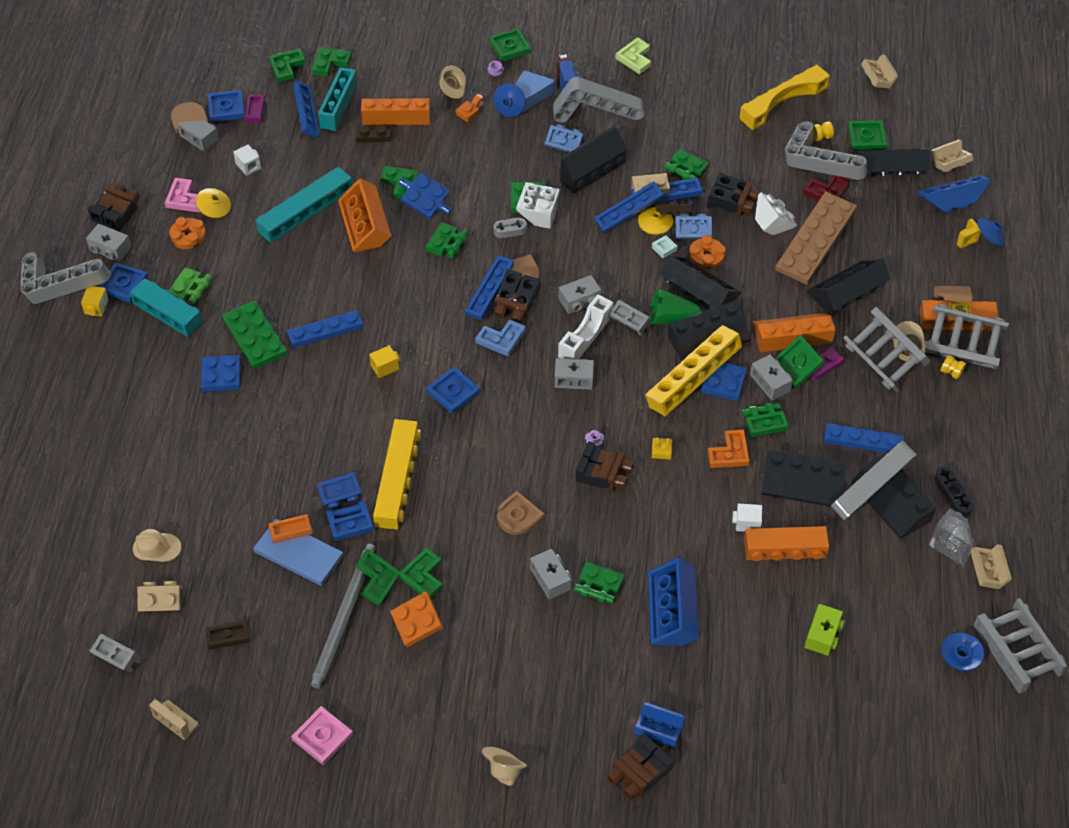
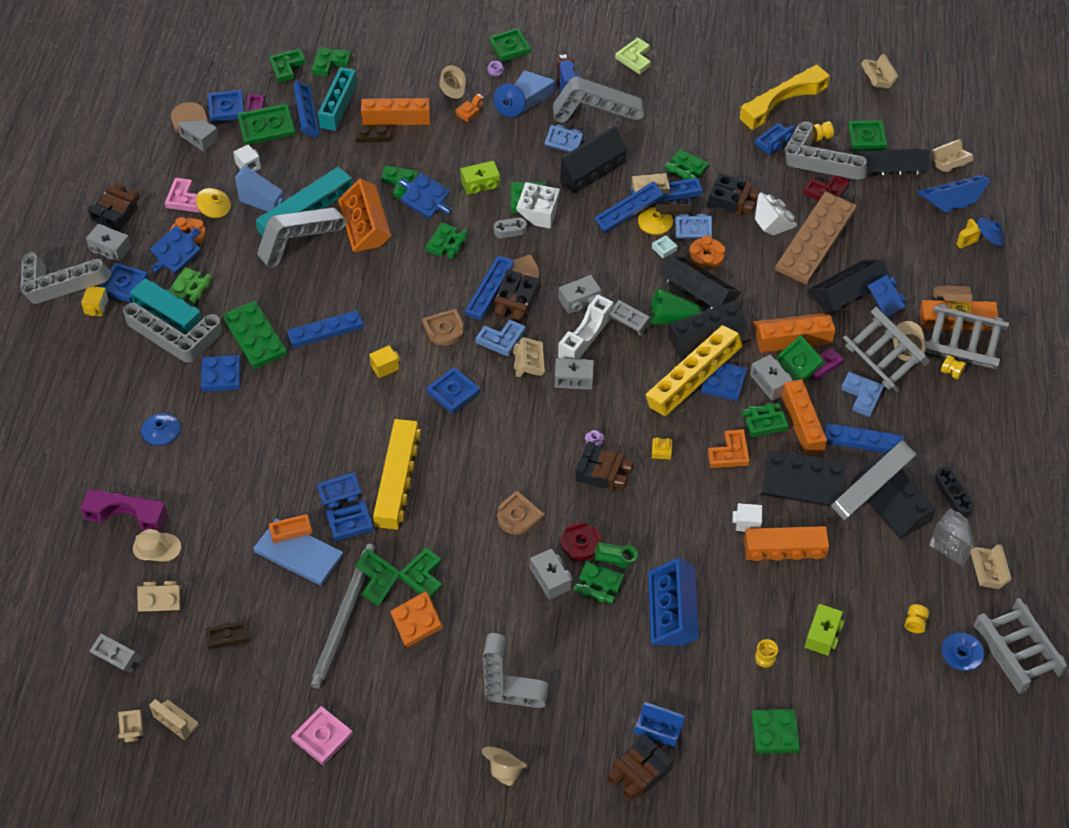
(101, 505): none -> magenta arch
(130, 725): none -> tan bracket
(160, 435): none -> blue dish
(175, 250): none -> blue plate
(184, 347): none -> light grey beam
(257, 191): none -> medium blue slope
(266, 124): none -> green plate
(293, 225): none -> light grey beam
(444, 327): none -> medium nougat tile
(480, 177): none -> lime brick
(506, 688): none -> light grey beam
(529, 357): none -> tan bracket
(580, 551): none -> dark red plate
(614, 554): none -> green piece
(766, 653): none -> yellow wheel
(774, 138): none -> blue bracket
(775, 731): none -> green plate
(803, 418): none -> orange brick
(866, 390): none -> medium blue plate
(887, 296): none -> blue bracket
(917, 616): none -> yellow wheel

